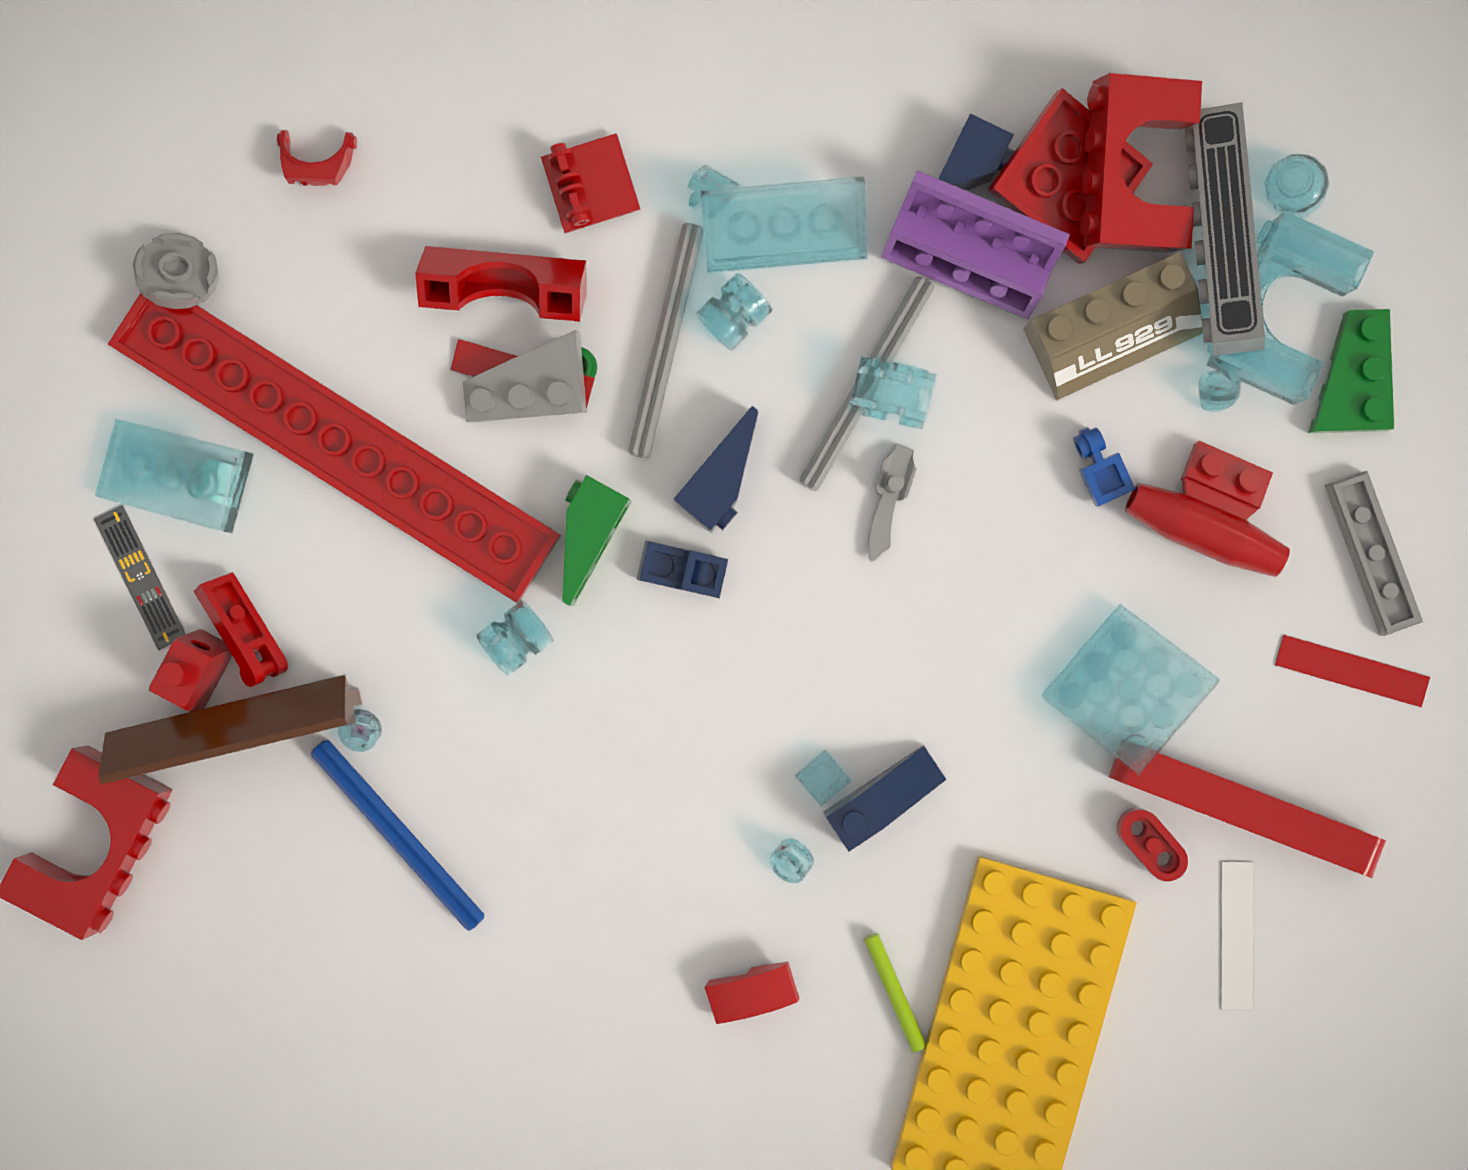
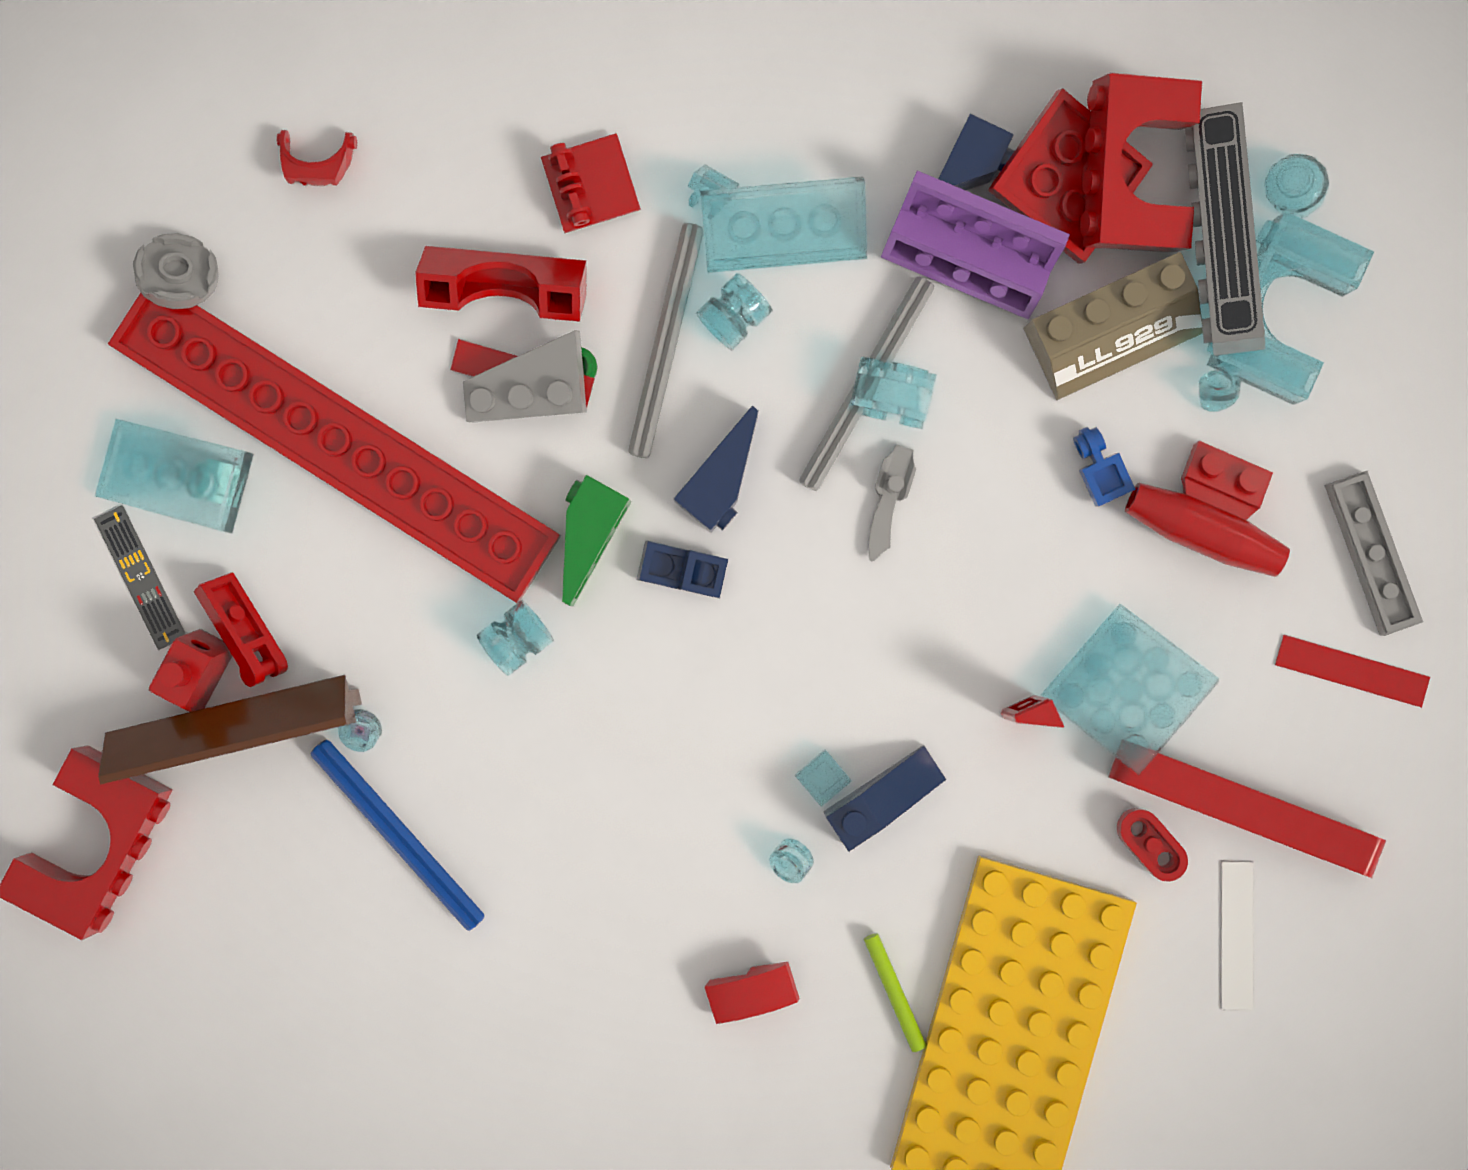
(1033, 711): none -> red slope
(1359, 378): green wing -> none

